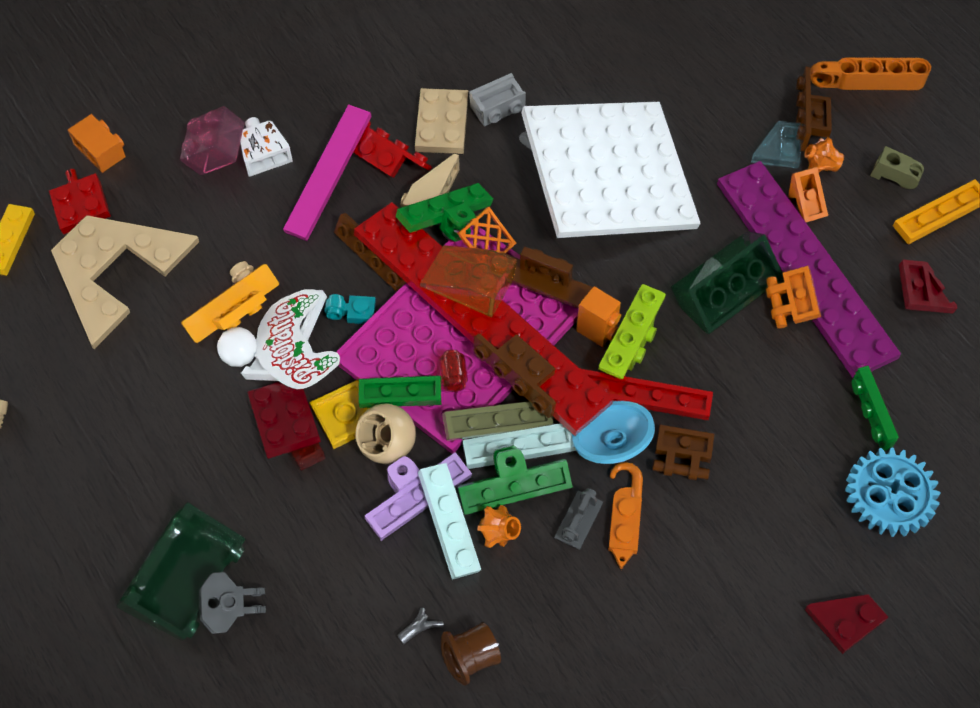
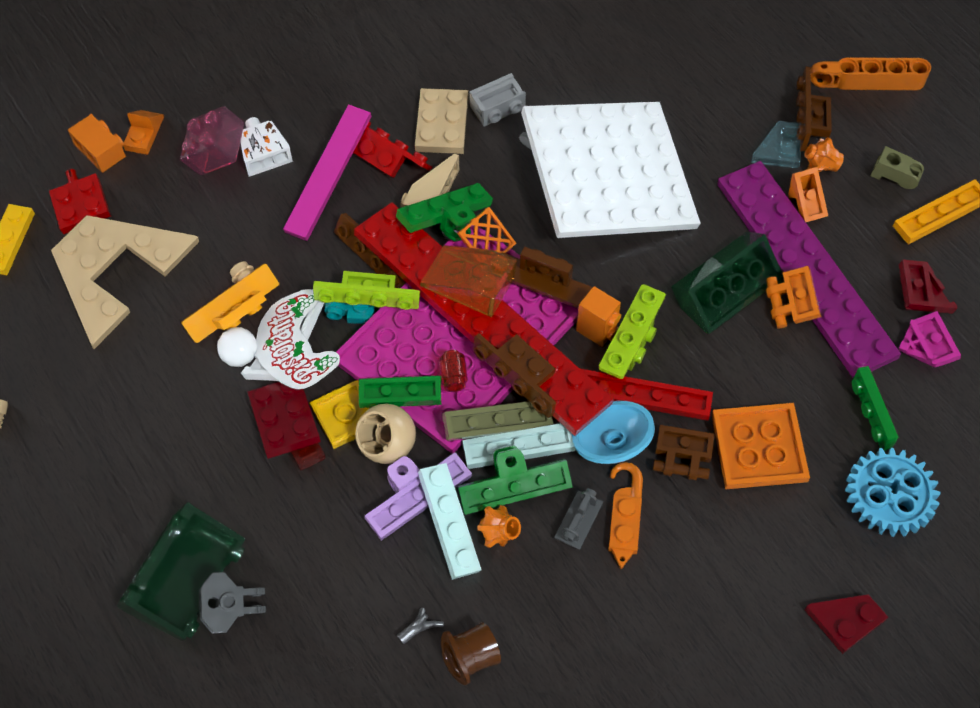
(142, 131): none -> orange slope
(367, 290): none -> lime bracket
(760, 446): none -> orange plate
(930, 341): none -> dark pink slope

